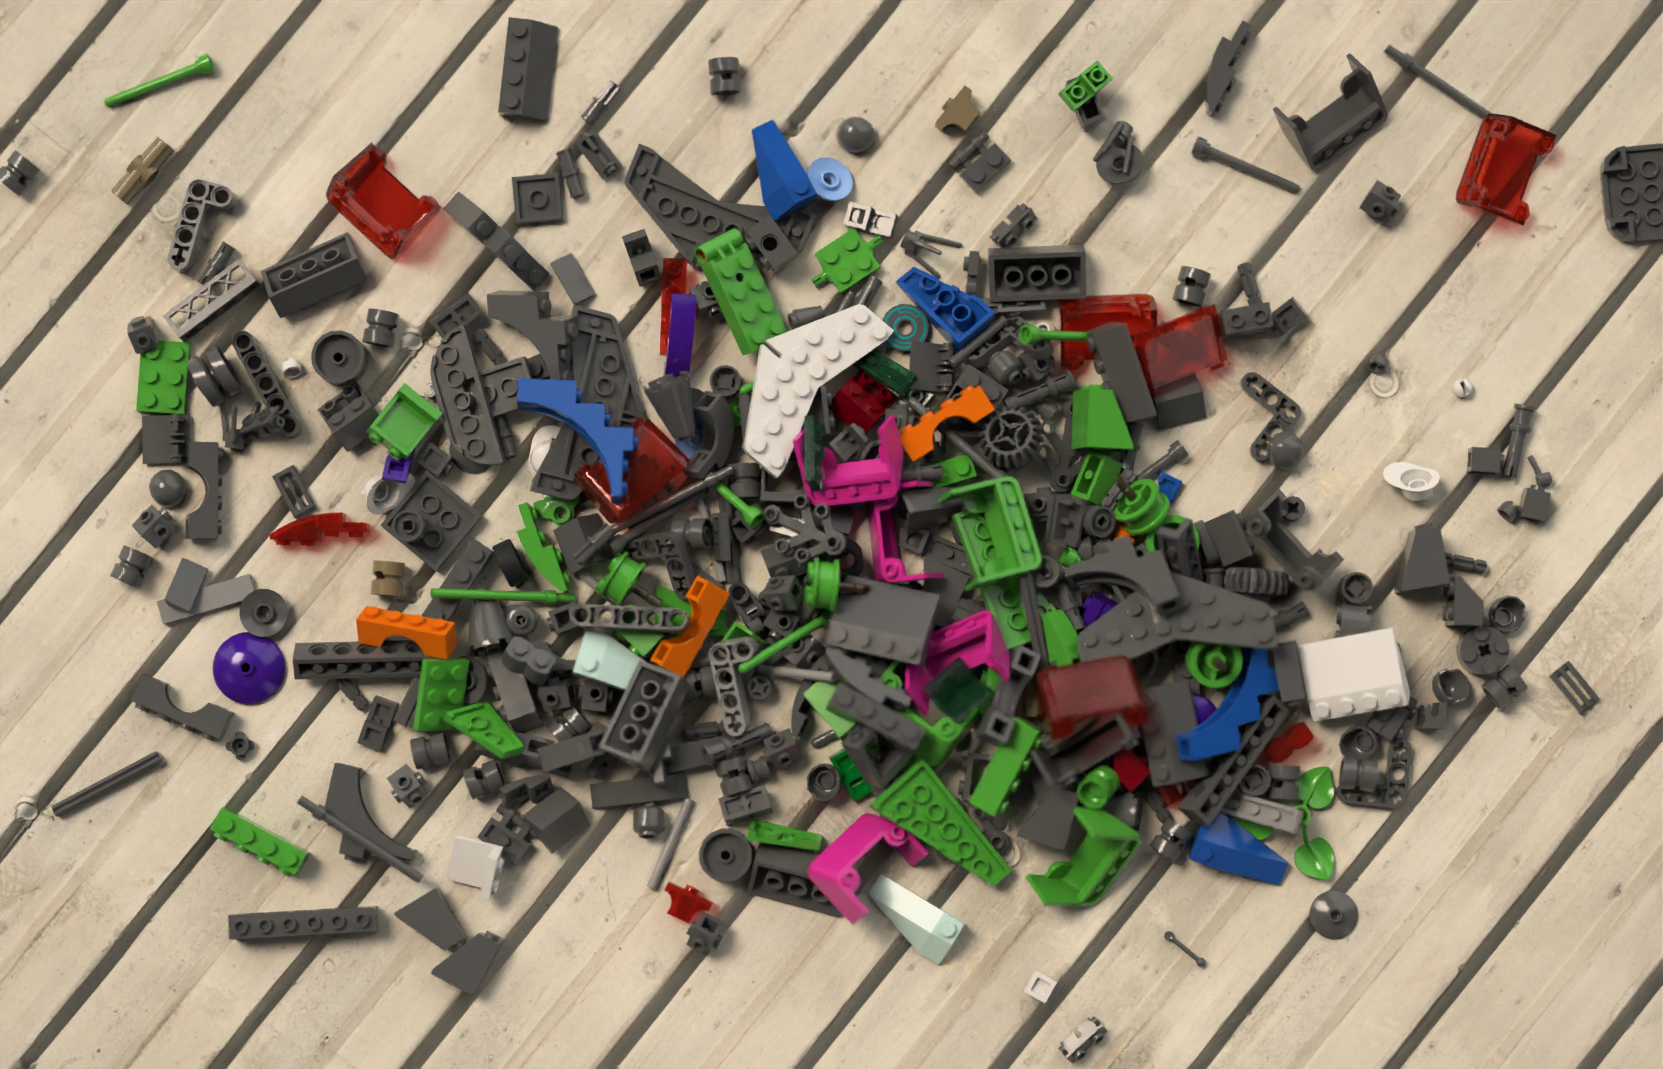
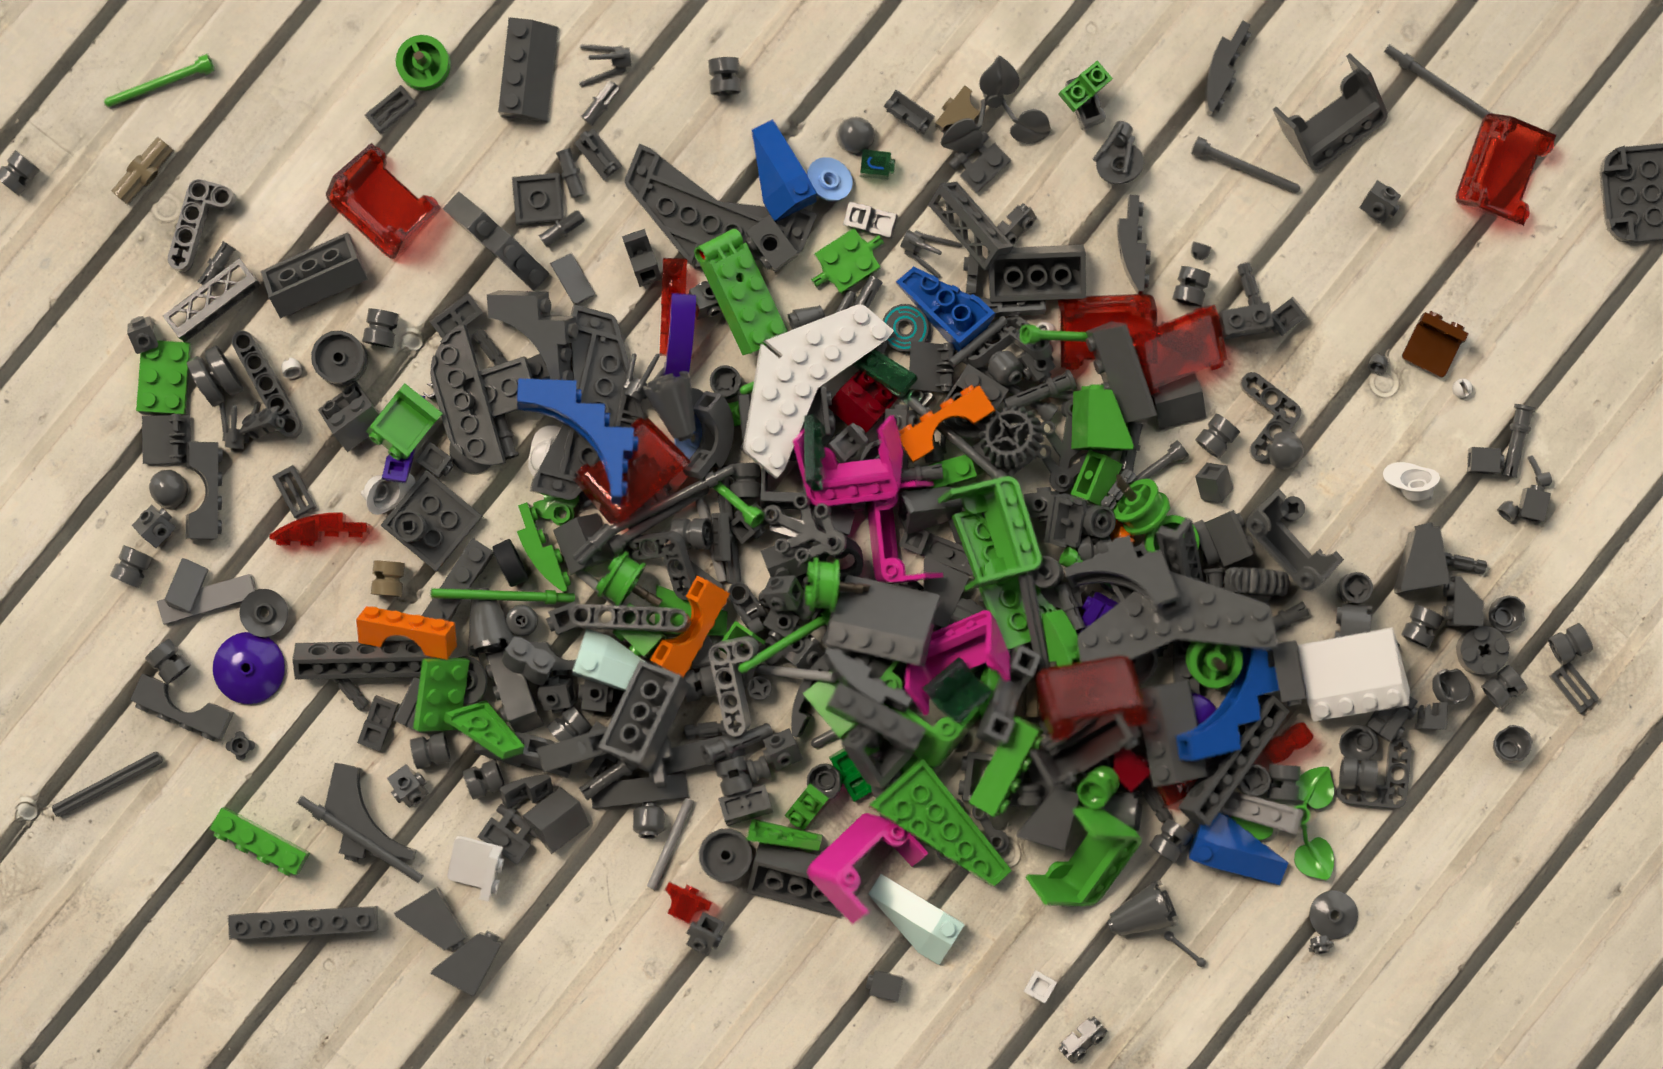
(168, 661): none -> dark grey wheel
(396, 116): none -> dark grey tile
(423, 63): none -> bright green wheel
(561, 228): none -> dark grey axle
(606, 778): none -> dark grey pin
(619, 57): none -> dark grey plant
(634, 388): none -> dark grey plant
(806, 807): none -> bright green slope
(876, 164): none -> clear green brick
(884, 985): none -> dark grey brick
(908, 110): none -> dark grey hinge
(970, 218): none -> dark grey fence
(994, 82): none -> dark grey plant
(1029, 794): none -> dark grey wheel
(1133, 254): none -> dark grey slope
(1144, 912): none -> dark grey cone
(1168, 485): blue tile -> none
(1200, 251): none -> dark grey hinge
(1214, 482): none -> dark grey panel
(1219, 433): none -> dark grey wheel
(1320, 944): none -> dark grey plate
(1422, 626): none -> dark grey wheel
(1434, 343): none -> reddish brown bracket
(1512, 744): none -> dark grey hair
(1569, 644): none -> dark grey wheel

